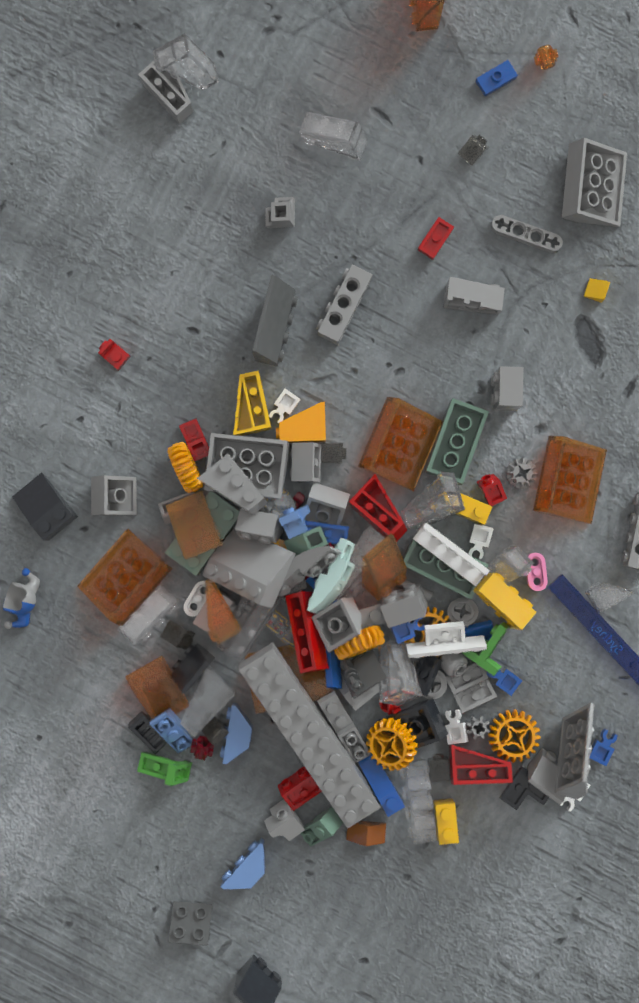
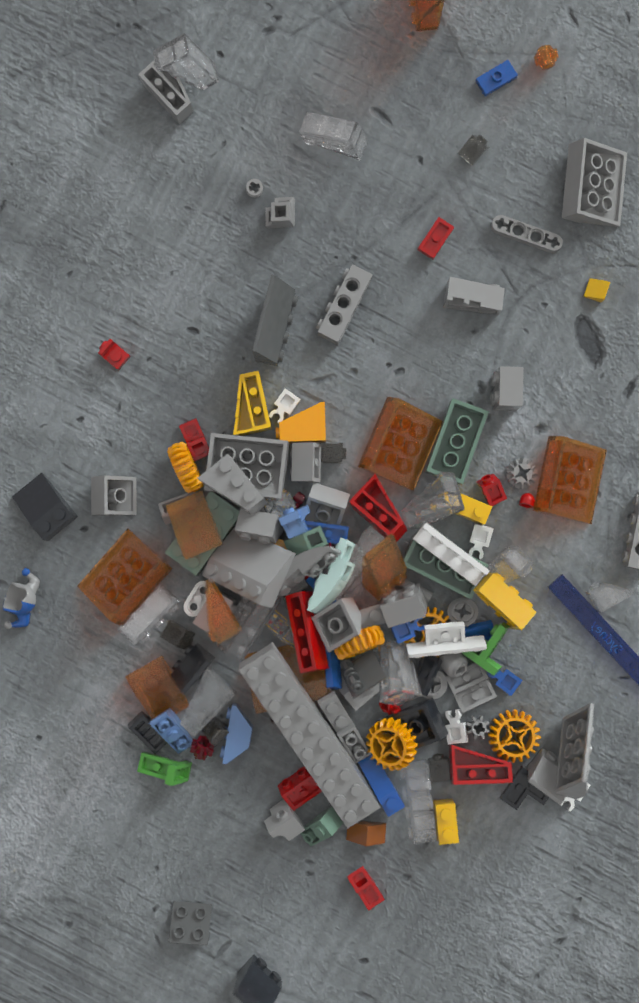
(247, 869): medium blue slope -> none
(256, 182): none -> light grey bush
(366, 888): none -> red slope
(527, 500): none -> red hinge
(538, 571): bright pink plate -> none
(601, 749): blue plate -> none

